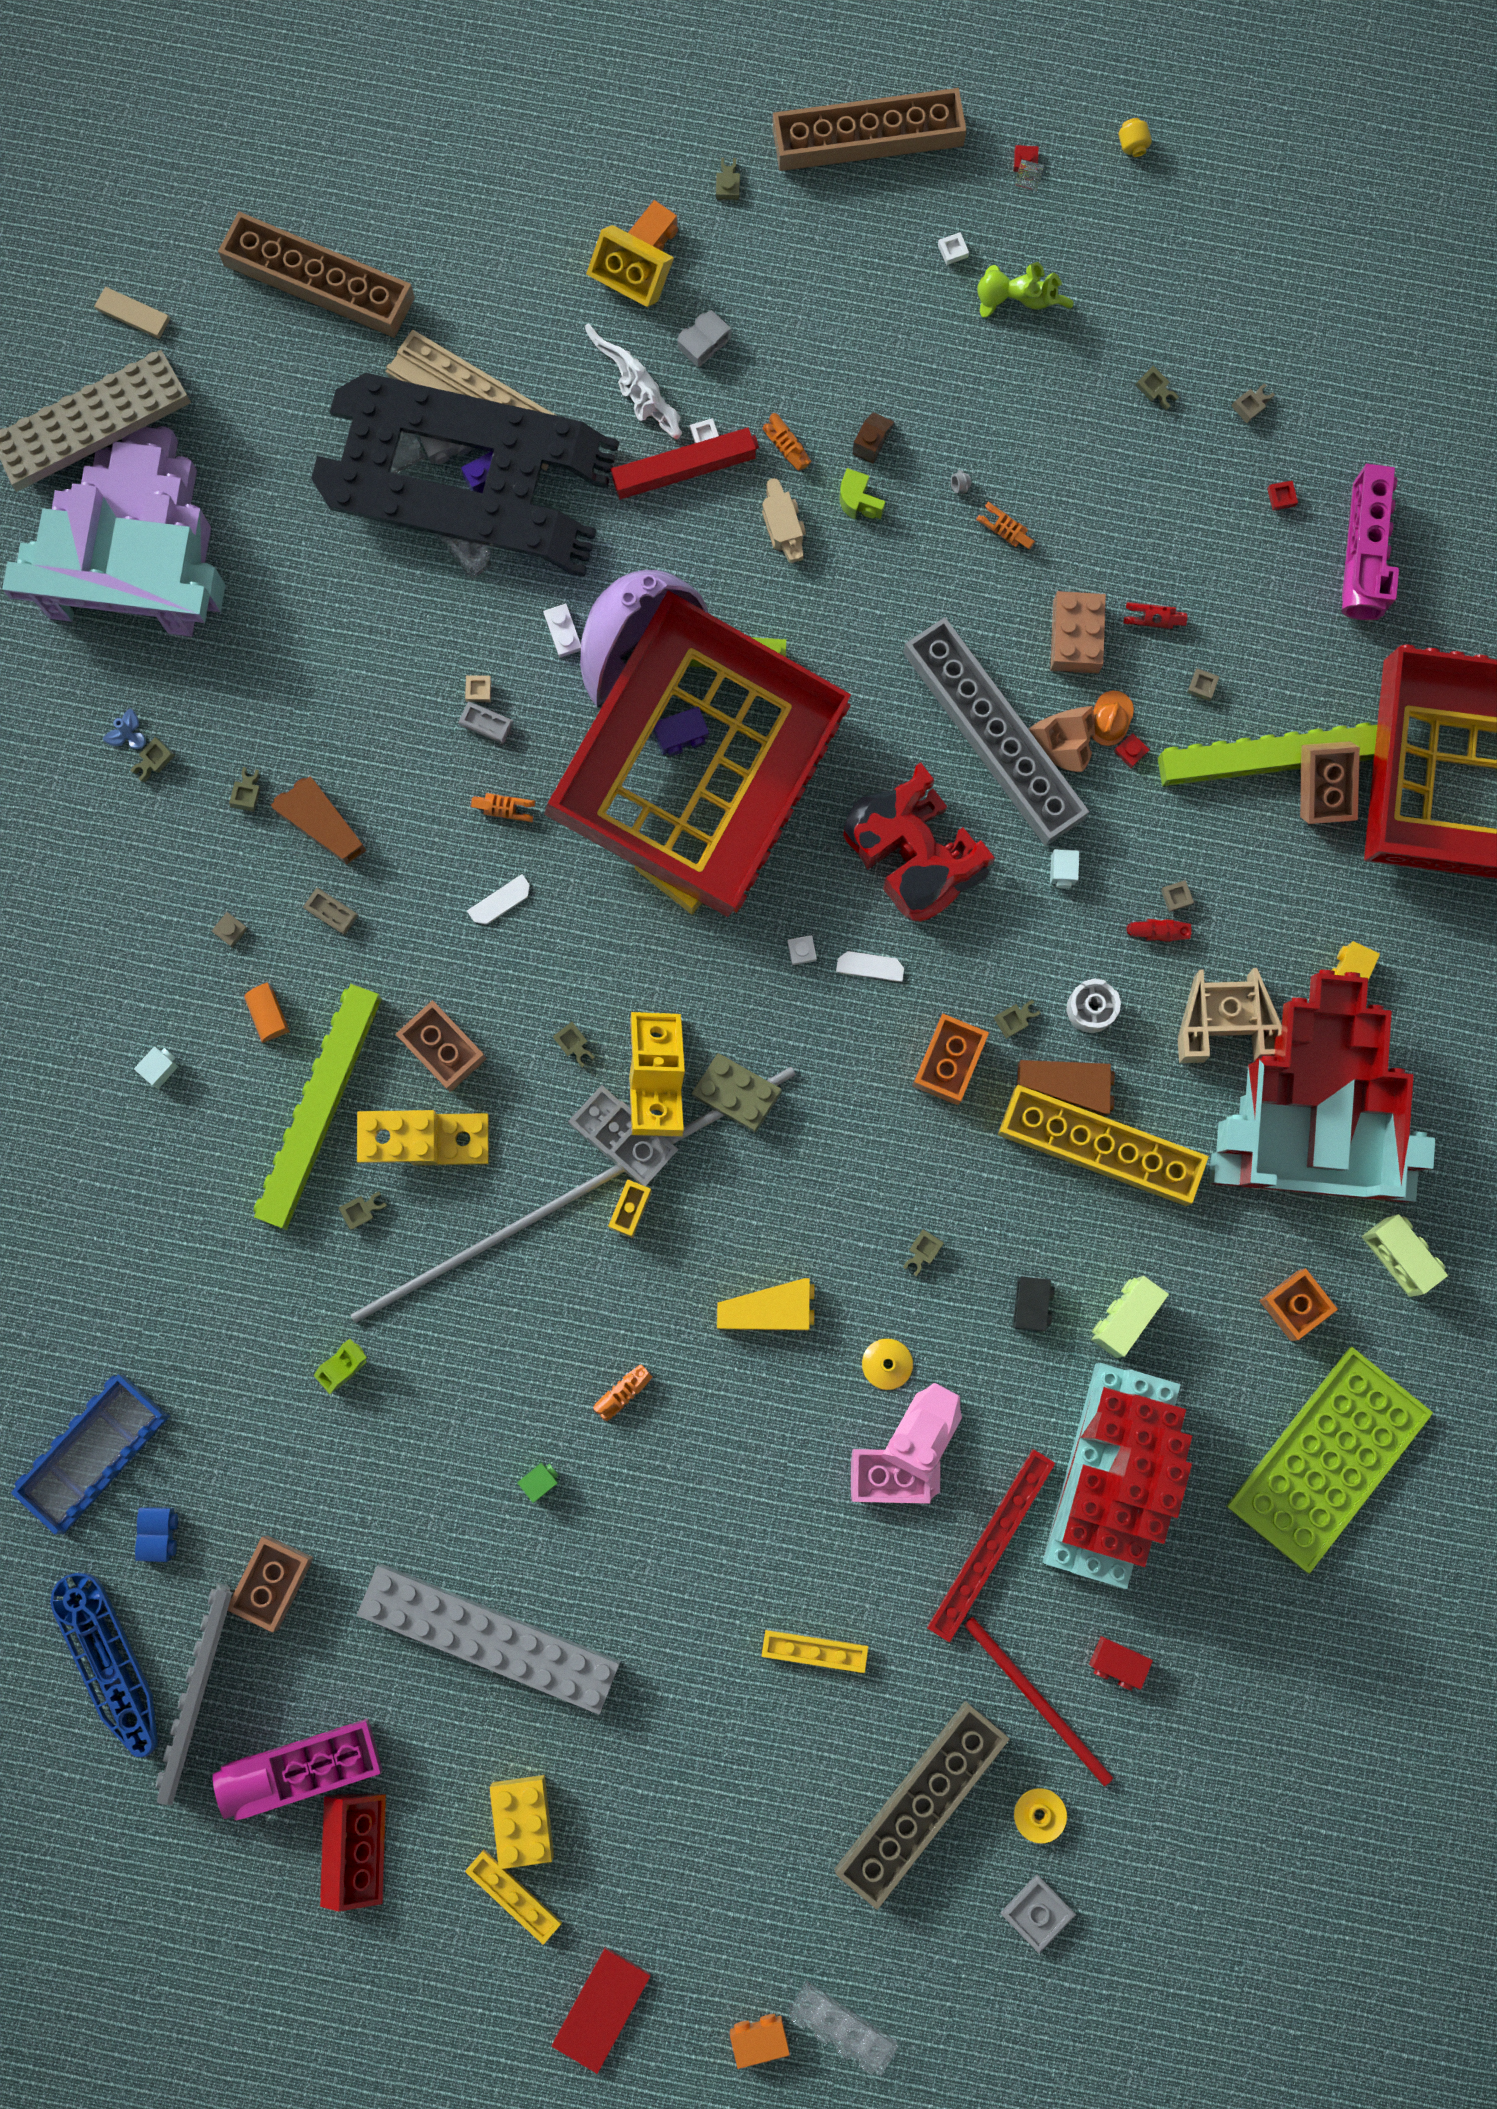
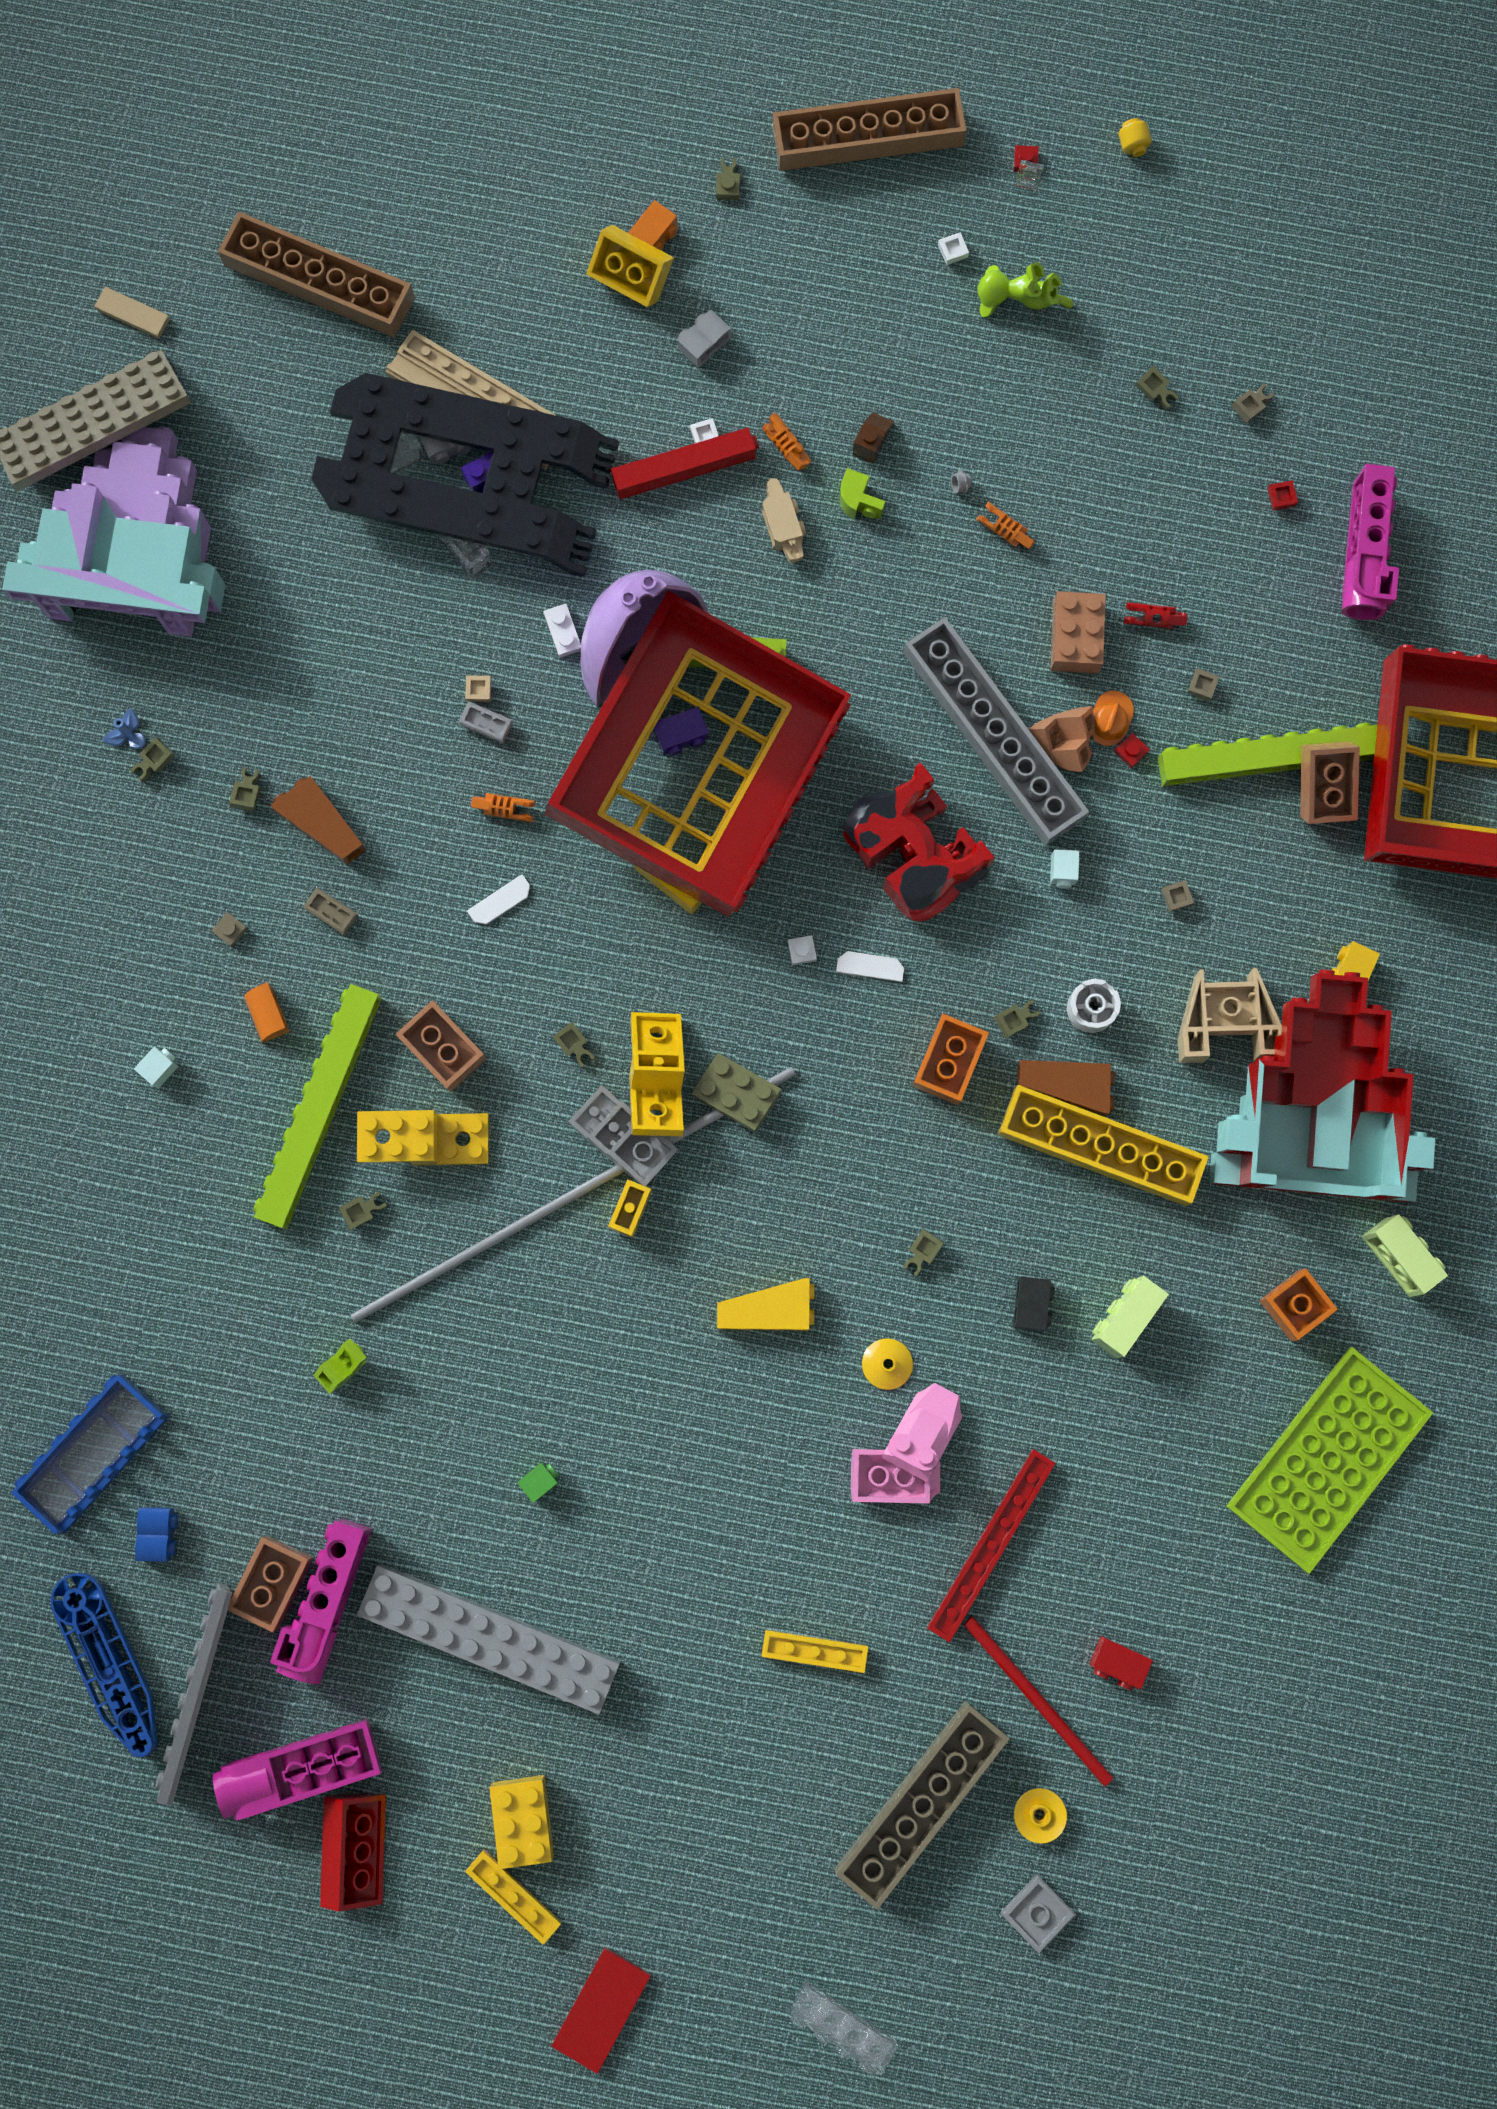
(319, 1623): none -> dark pink brick
(620, 1394): orange hinge -> none
(639, 386): white animal -> none
(759, 2041): orange brick -> none
(1120, 1477): red panel -> none
(1162, 930): red hinge -> none

